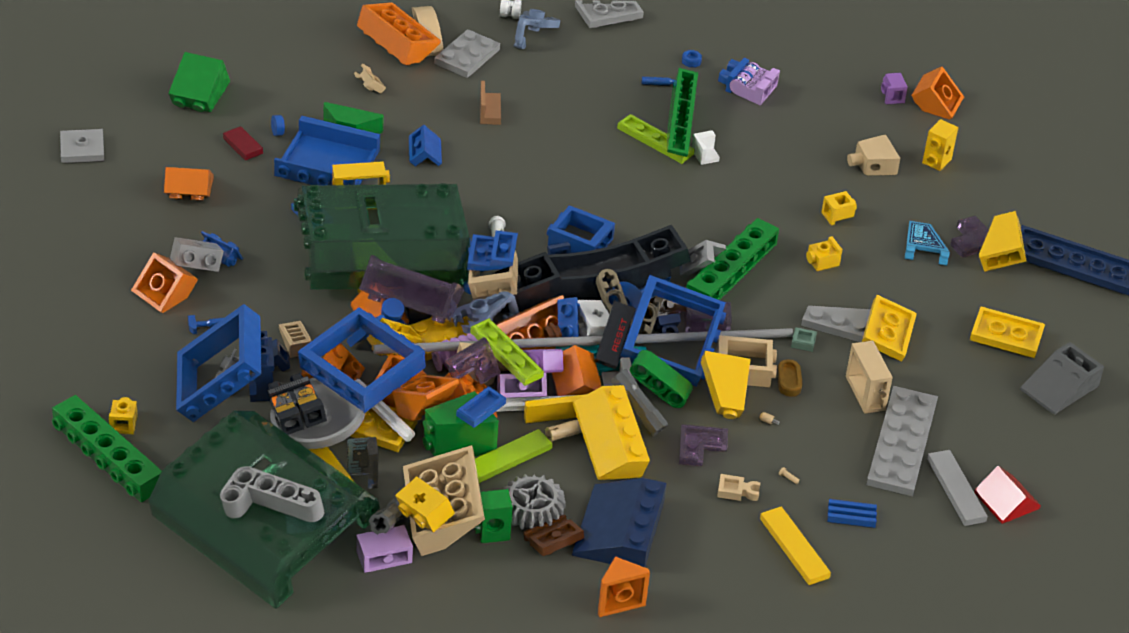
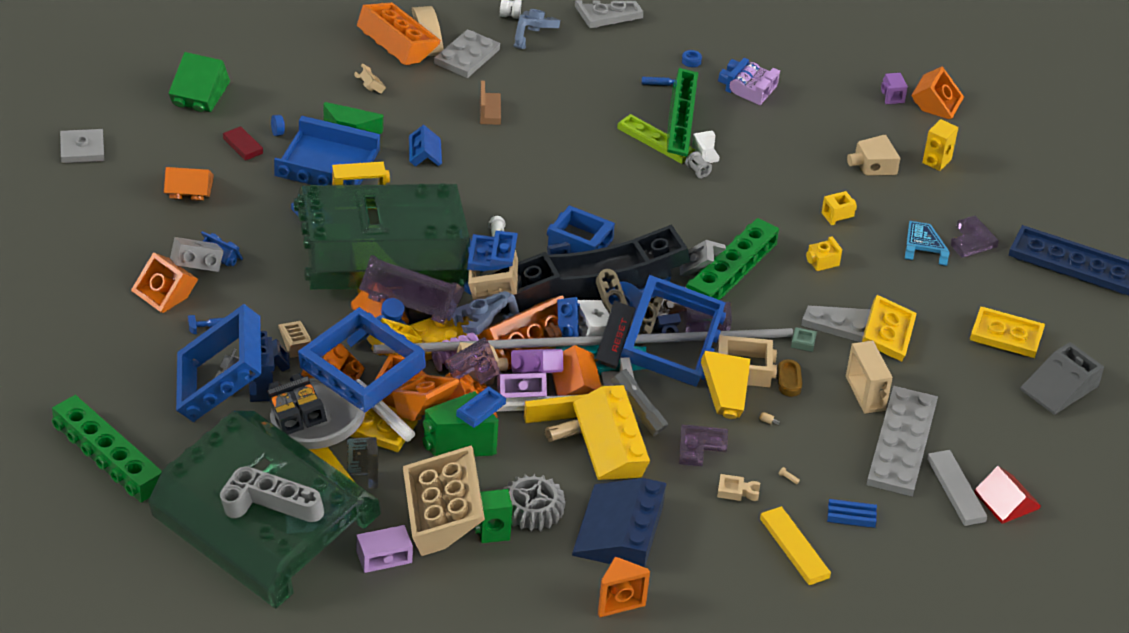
(124, 410): yellow brick -> none
(385, 519): dark grey axle -> none
(424, 504): yellow brick -> none
(508, 352): lime tile -> none
(511, 454): lime tile -> none
(554, 537): reddish brown plate -> none
(661, 379): green beam -> none
(698, 164): none -> light grey bush
(1003, 243): yellow slope -> none

